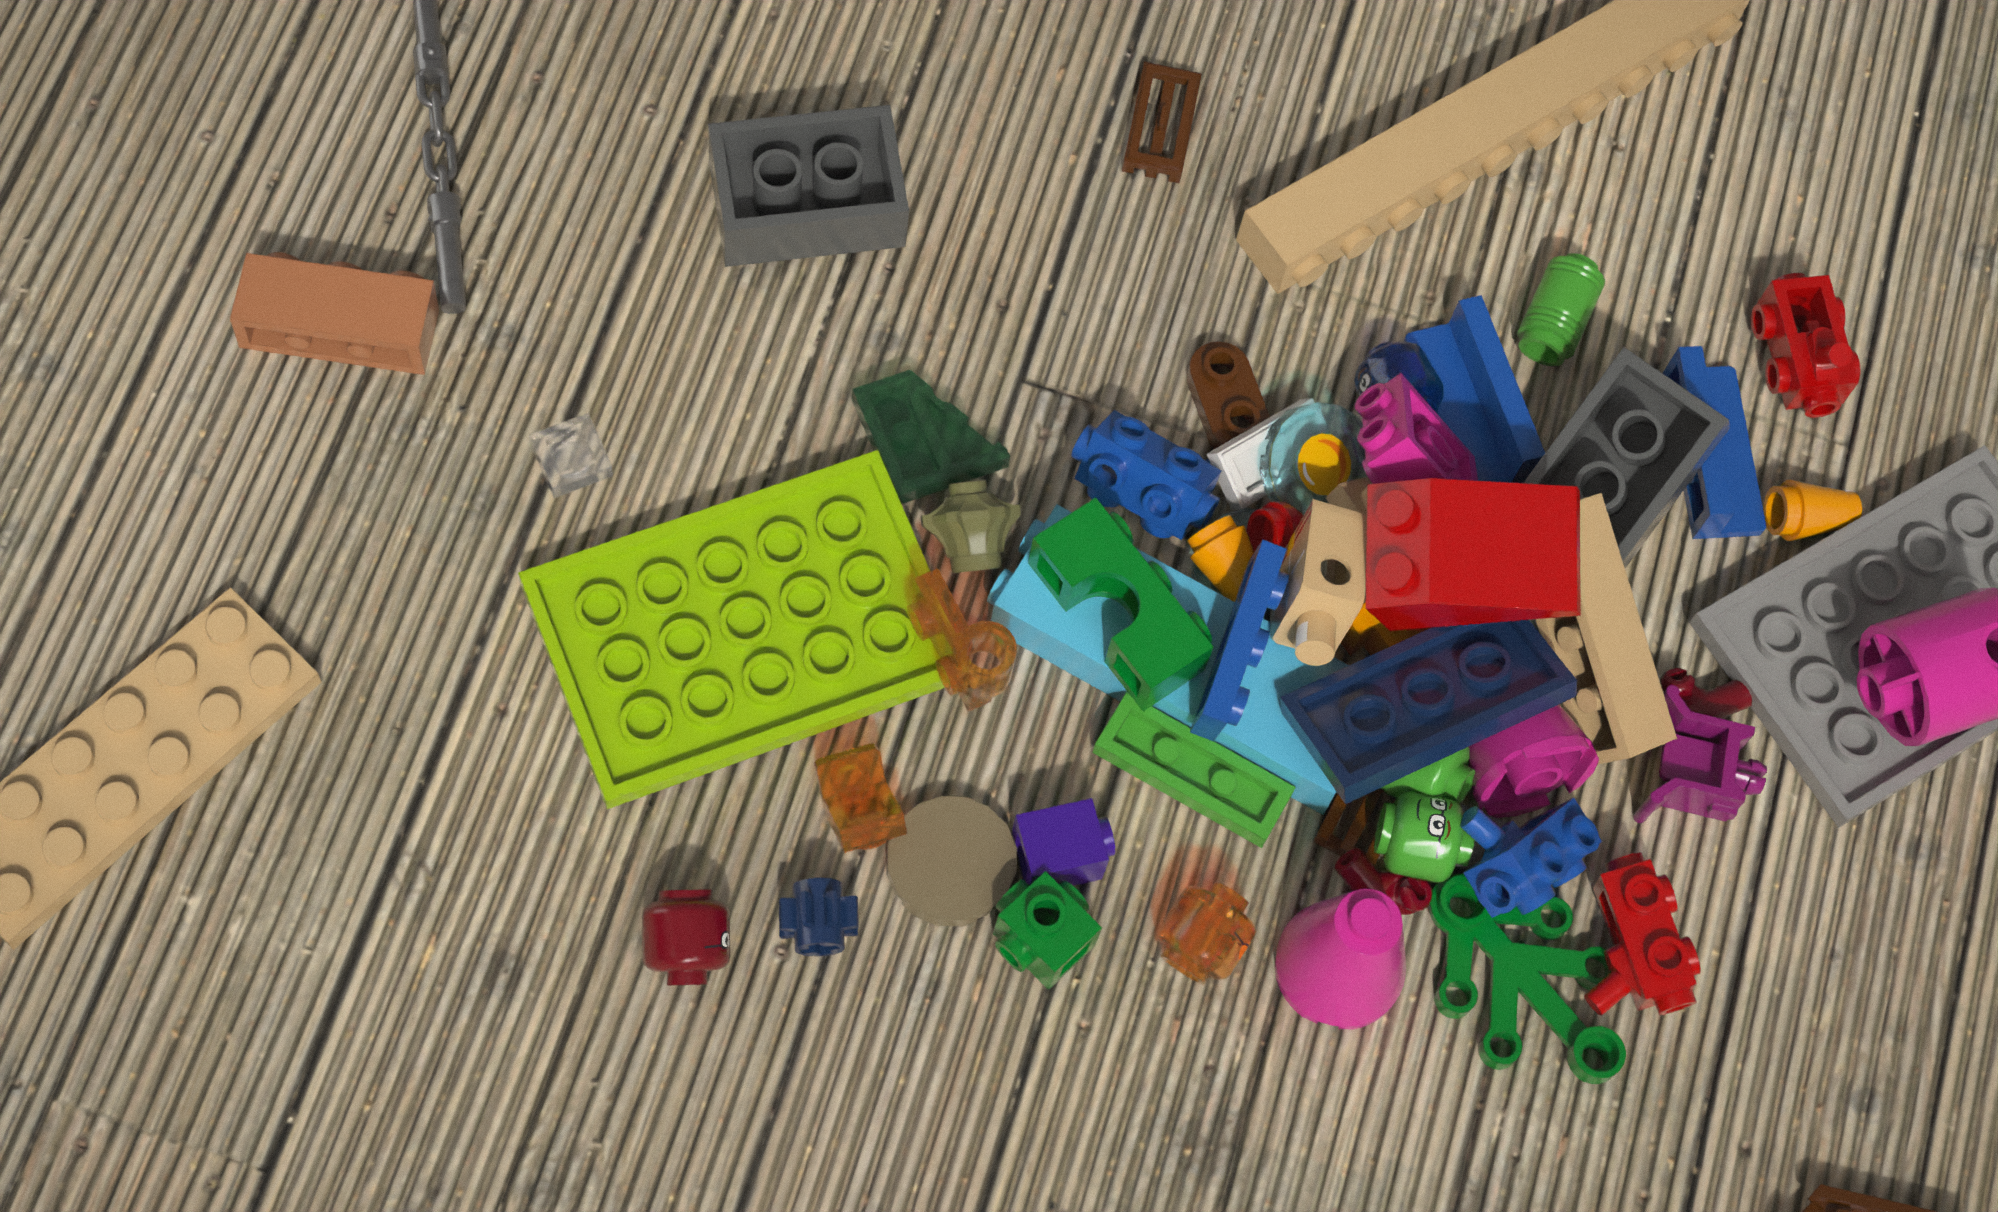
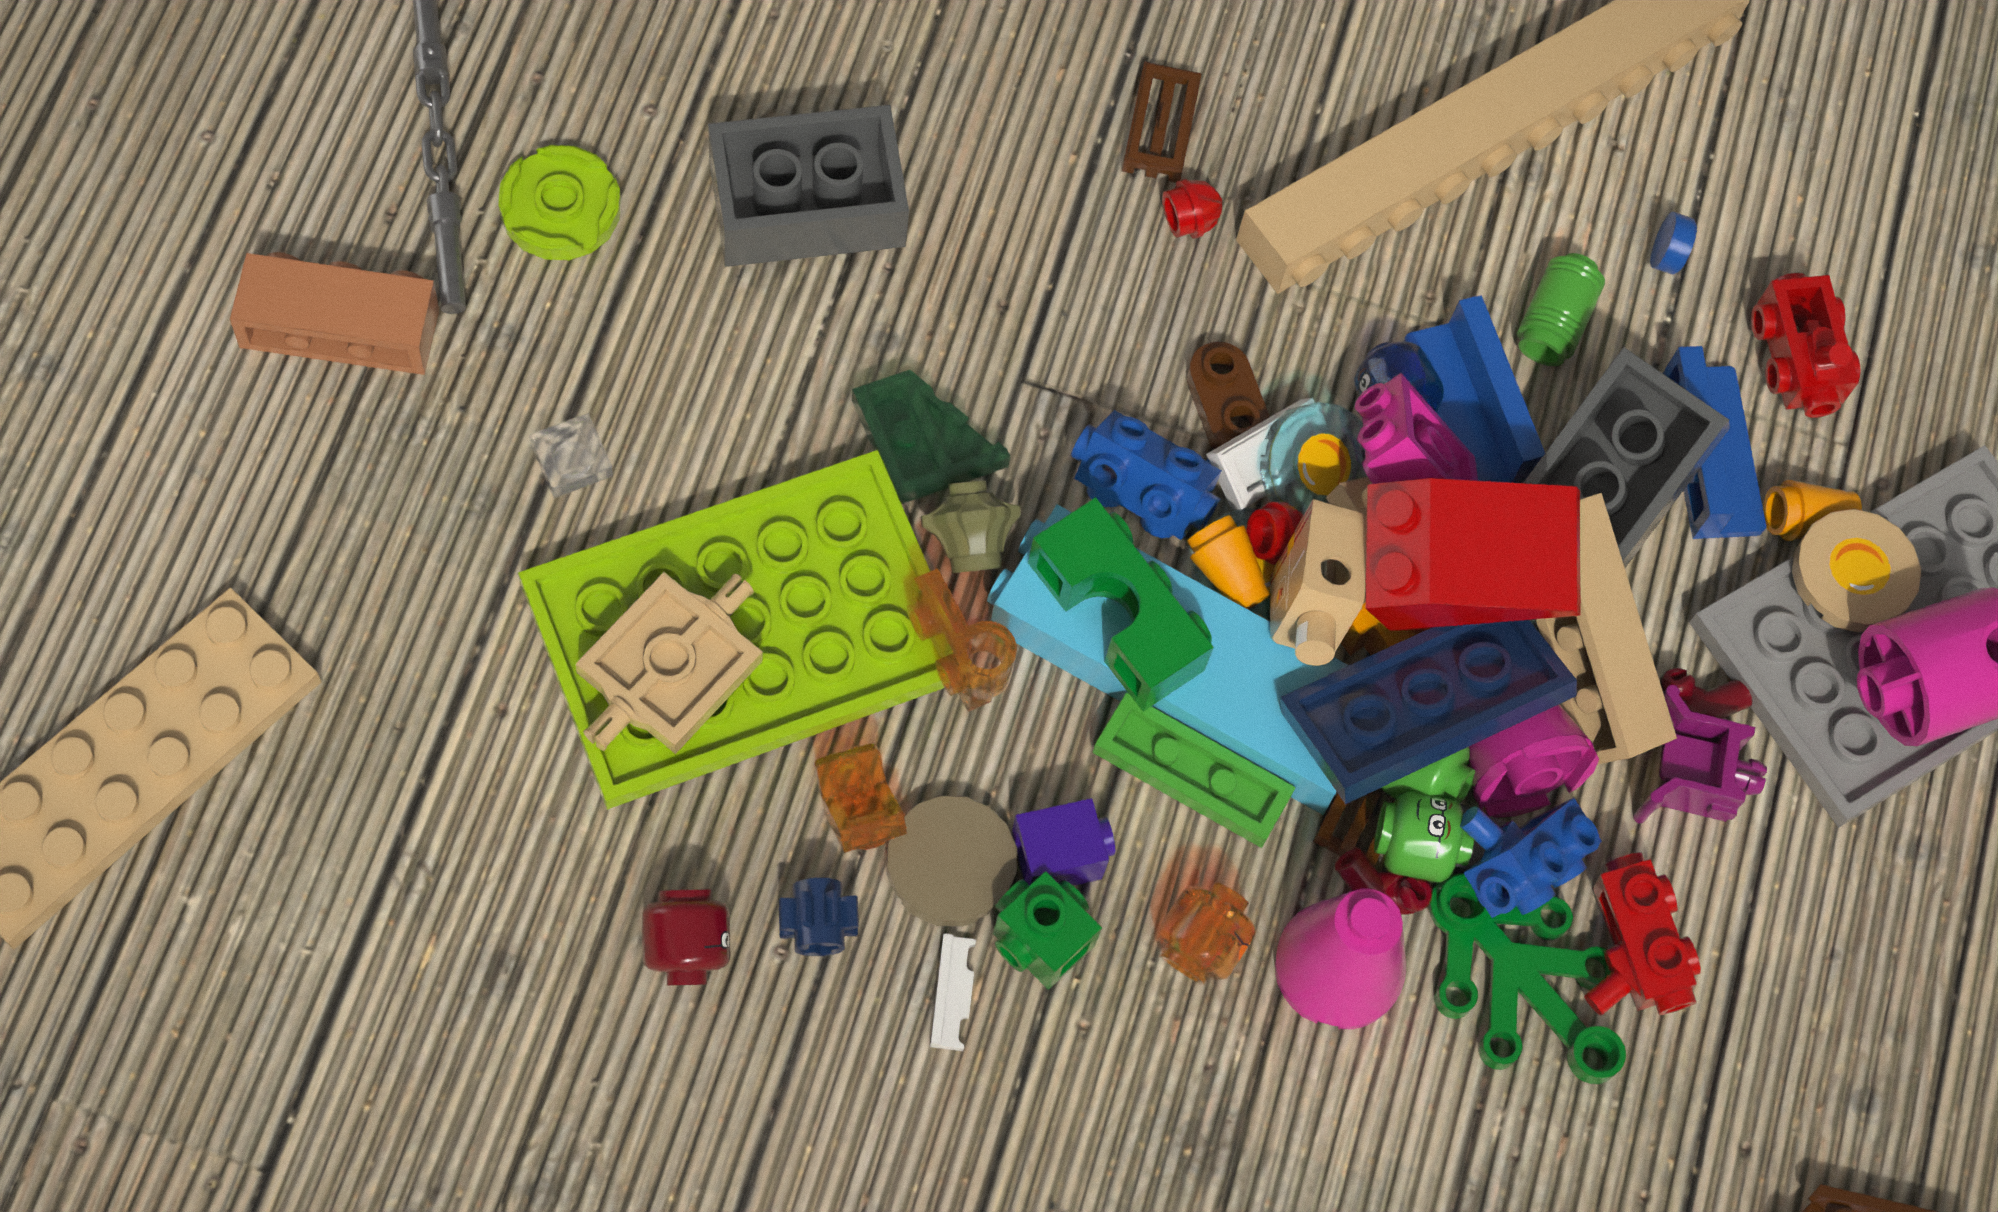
(559, 202): none -> lime tile
(669, 662): none -> tan plate
(952, 992): none -> white piece
(1191, 208): none -> red plate
(1241, 642): blue plate -> none
(1673, 243): none -> blue tile
(1856, 569): none -> tan tile

